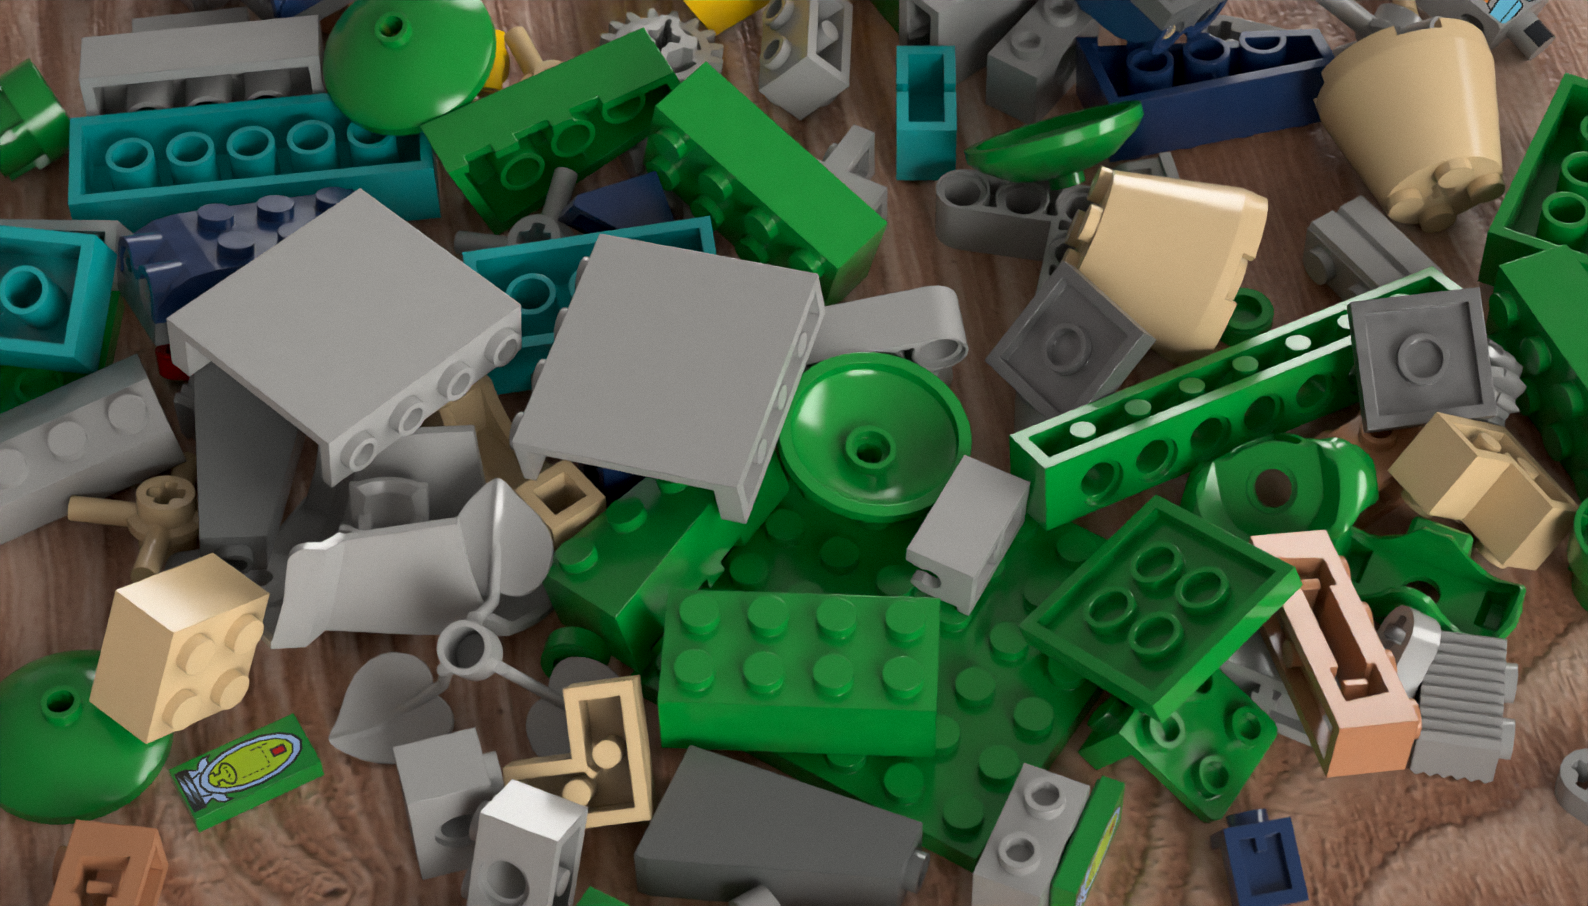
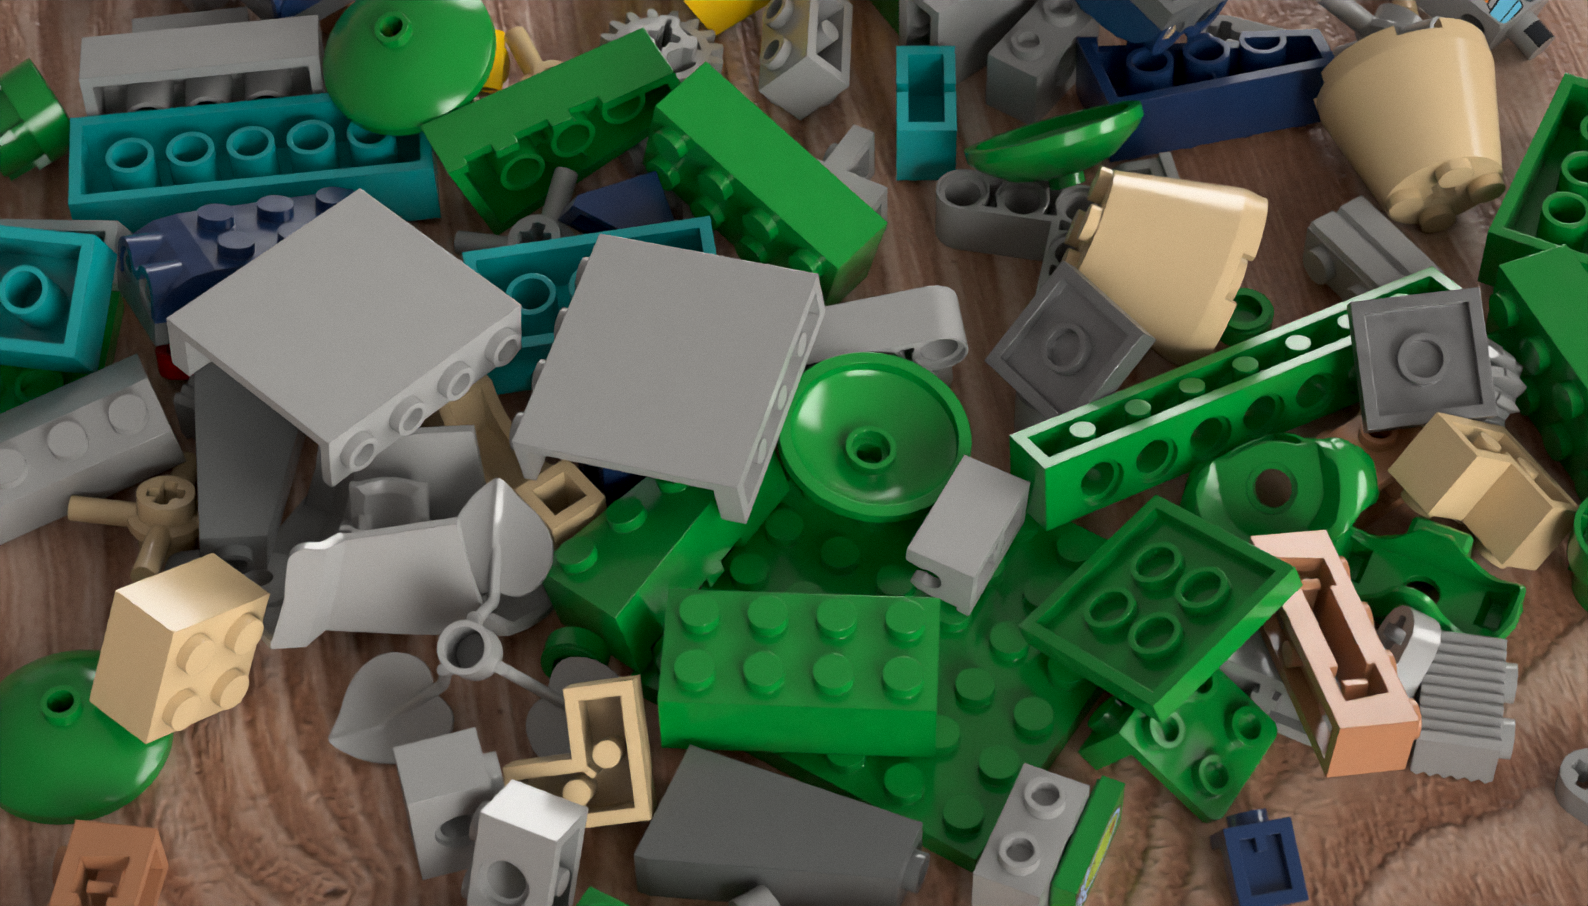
(246, 772): tile -> none

